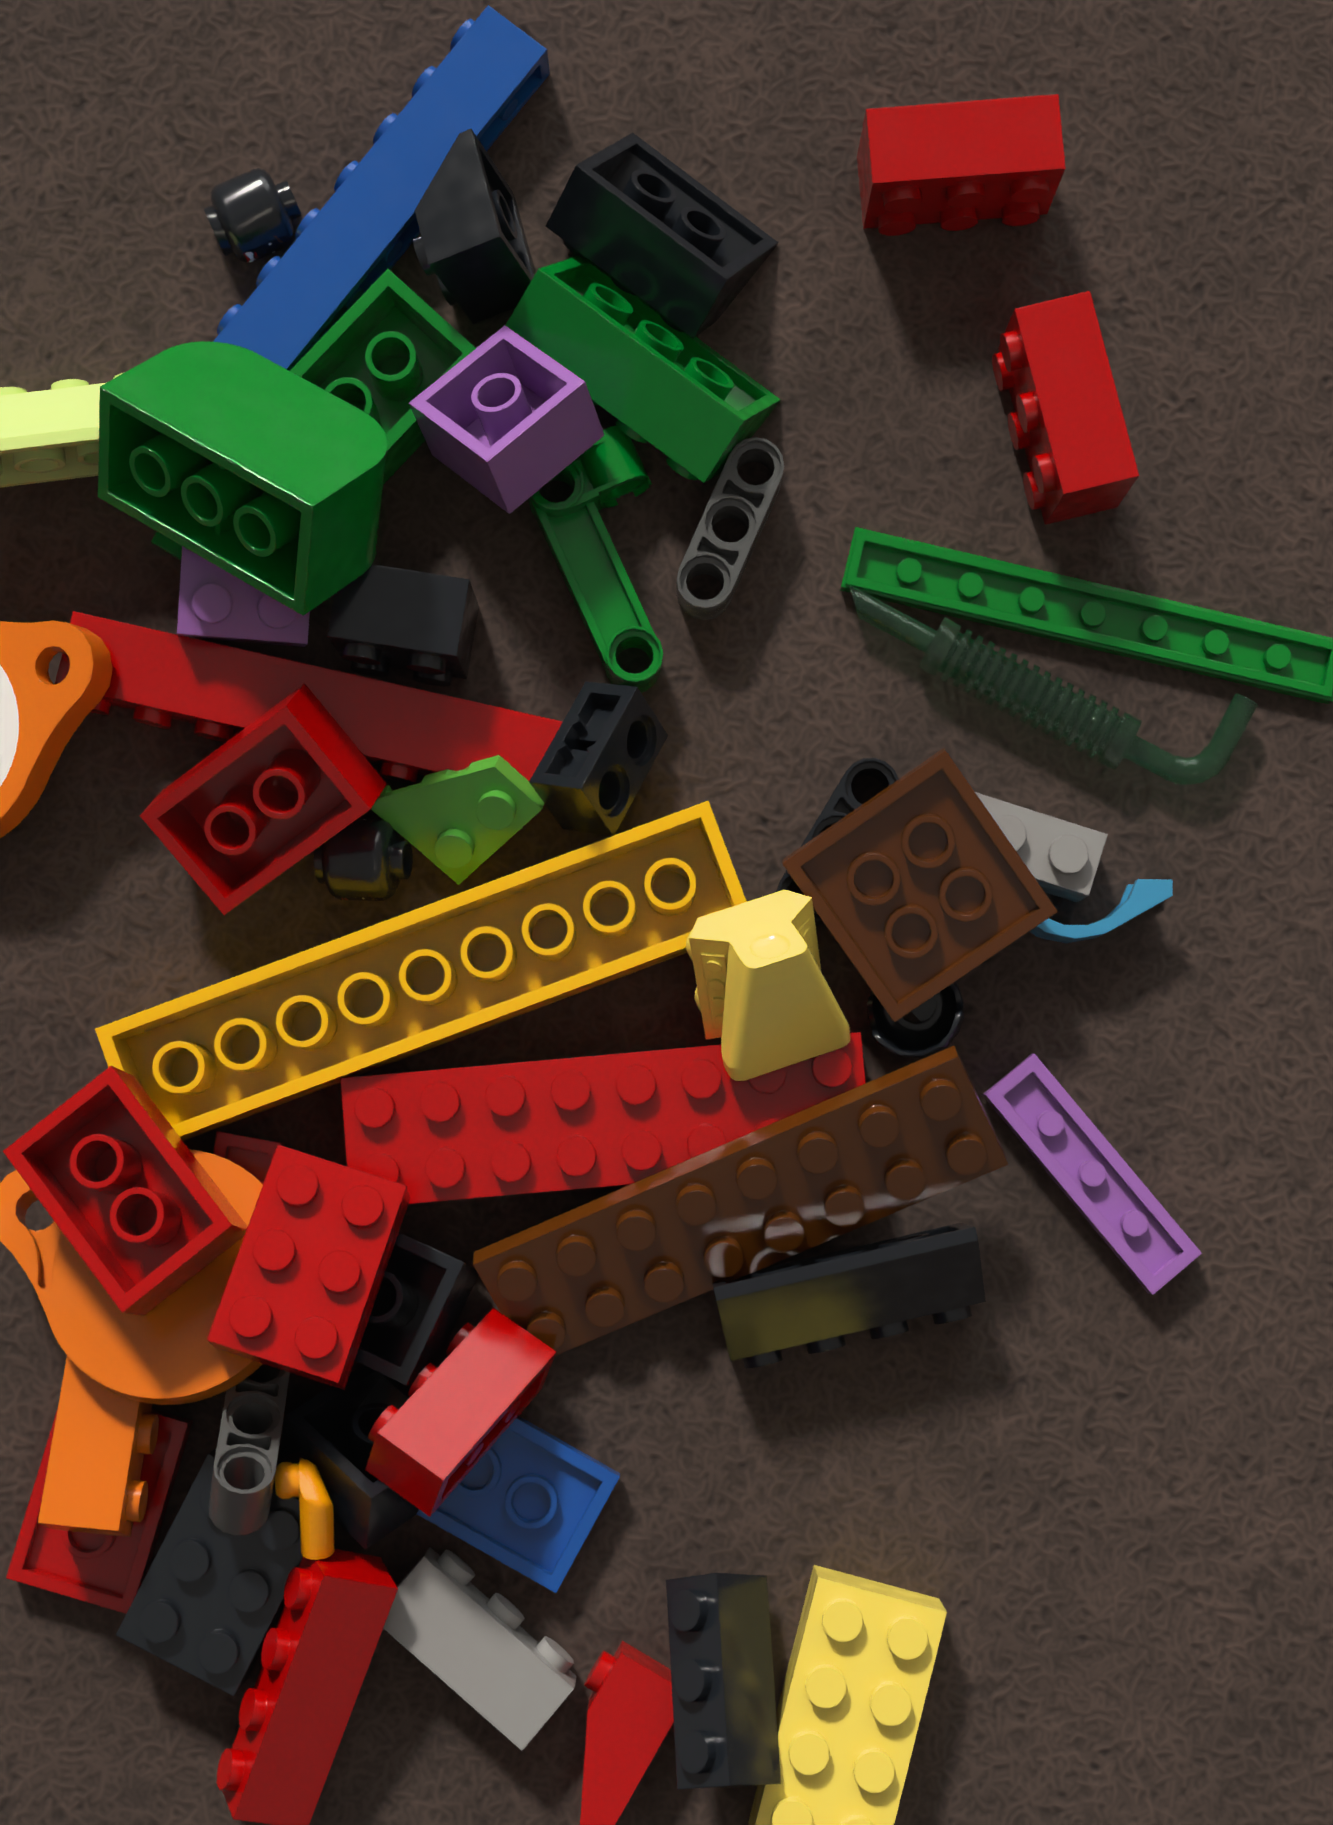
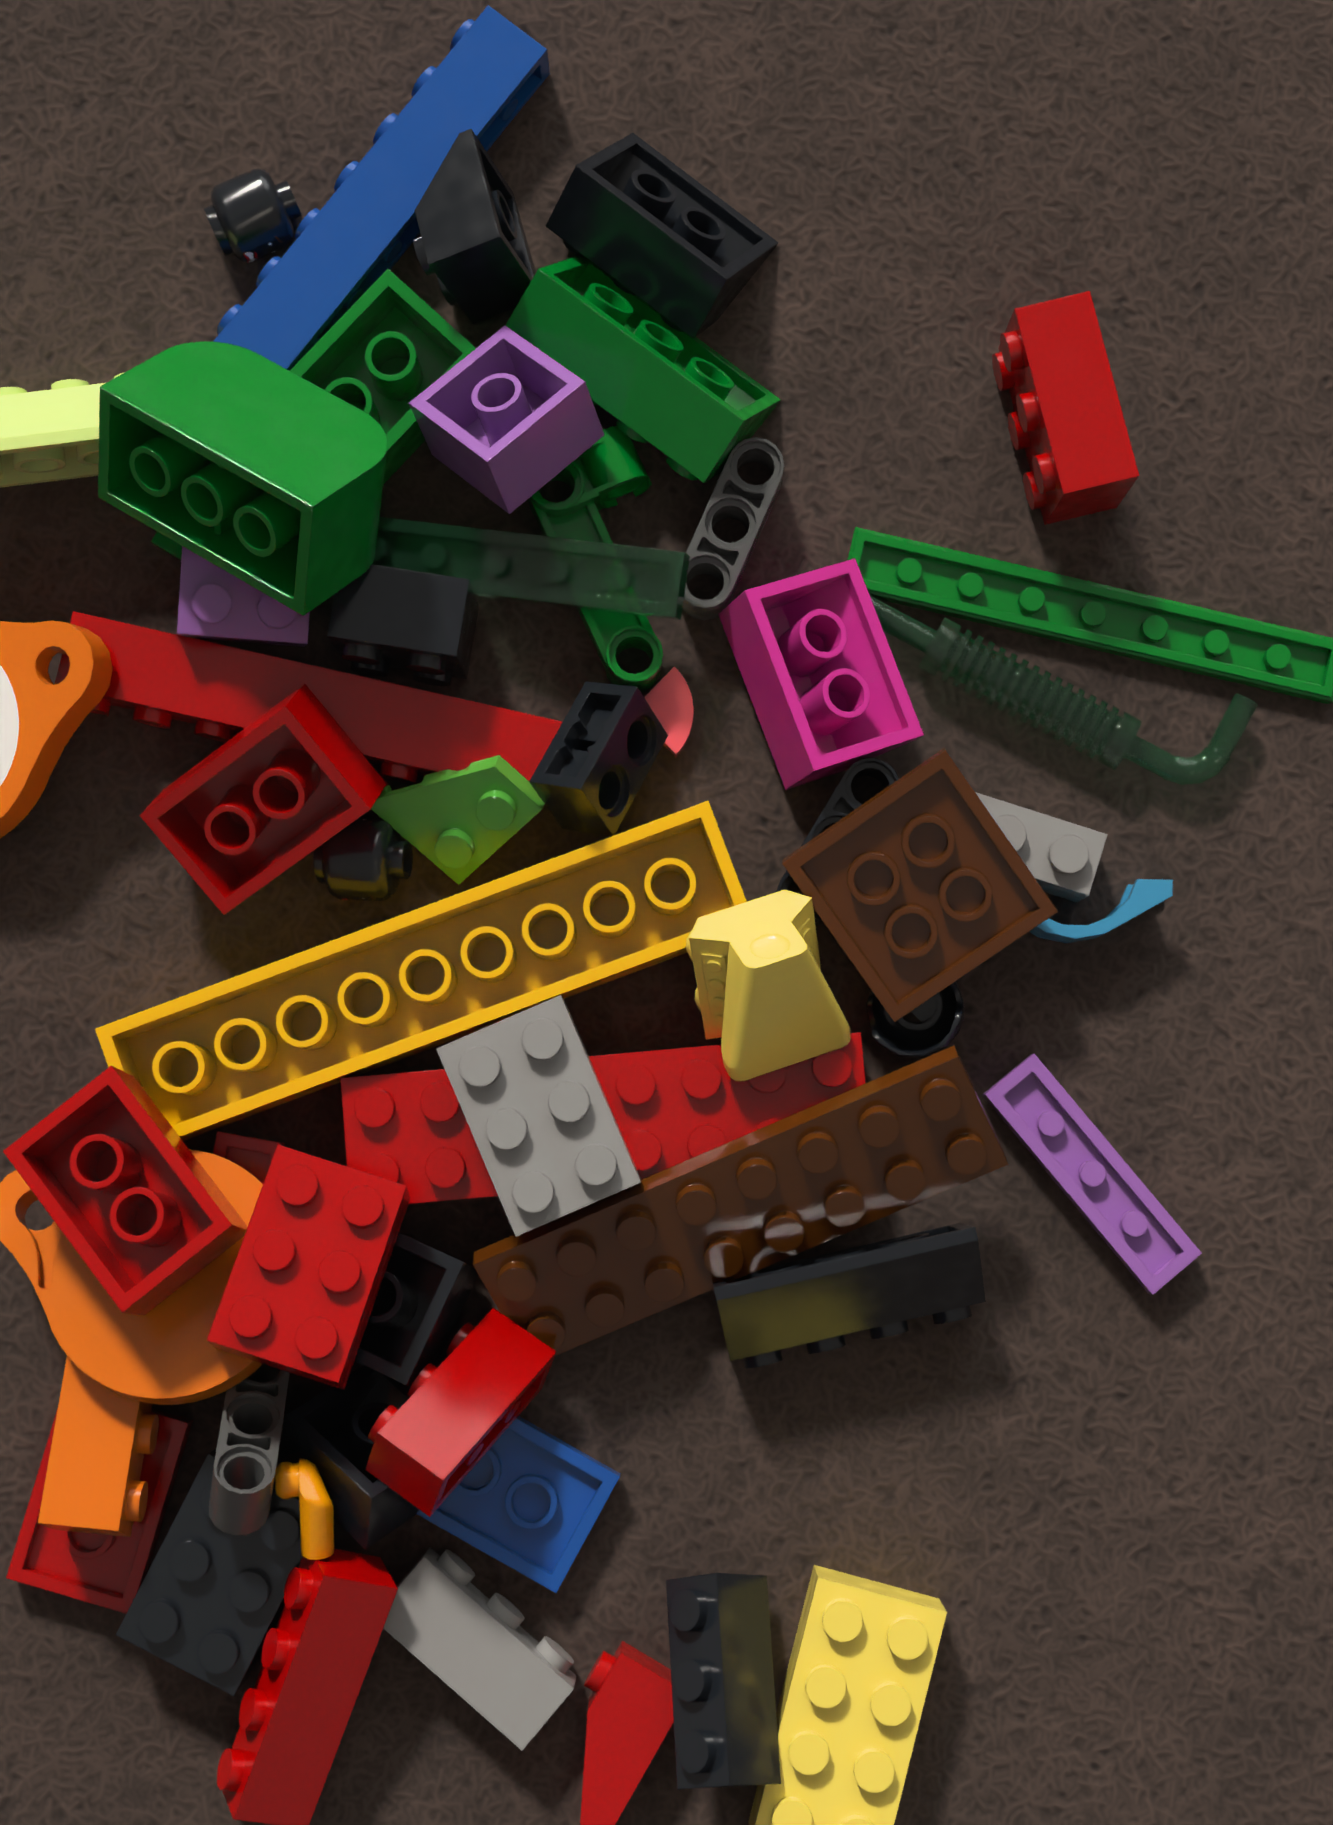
(538, 1115): none -> light grey brick
(540, 567): none -> clear green plate
(674, 709): none -> coral tile
(819, 672): none -> dark pink slope
(960, 163): red brick -> none

